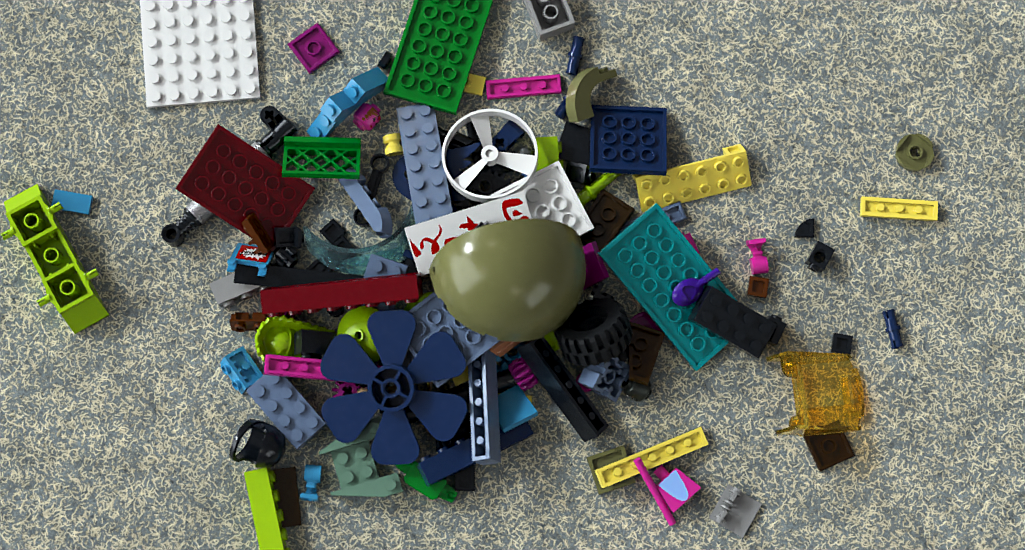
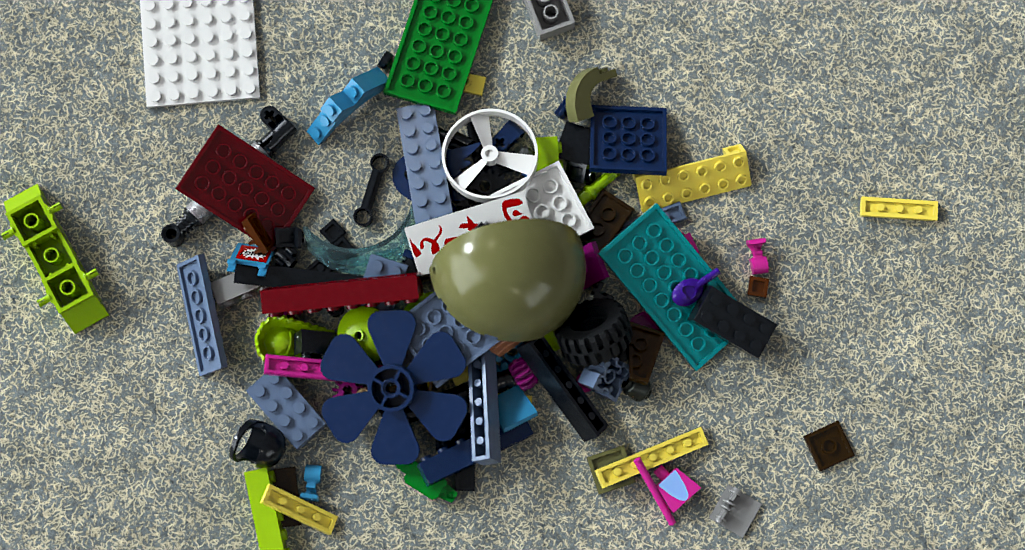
(73, 201): dark azure tile -> none
(202, 315): none -> sand blue plate
(240, 321): reddish brown hinge -> none
(240, 369): dark azure bracket -> none
(299, 509): none -> light yellow plate
(313, 48): magenta tile -> none
(321, 148): green fence -> none
(357, 468): sand green wedge -> none
(367, 116): dark pink head -> none
(377, 216): sand blue brick -> none
(393, 144): light yellow wheel -> none
(523, 87): dark pink tile -> none
(575, 55): dark blue pin -> none
(774, 339): black bracket -> none
(805, 229): black tile -> none
(822, 249): black brick -> none
(825, 393): clear yellow windscreen -> none
(841, 343): black tile -> none
(893, 329): dark blue pin -> none
(904, 155): olive plate -> none

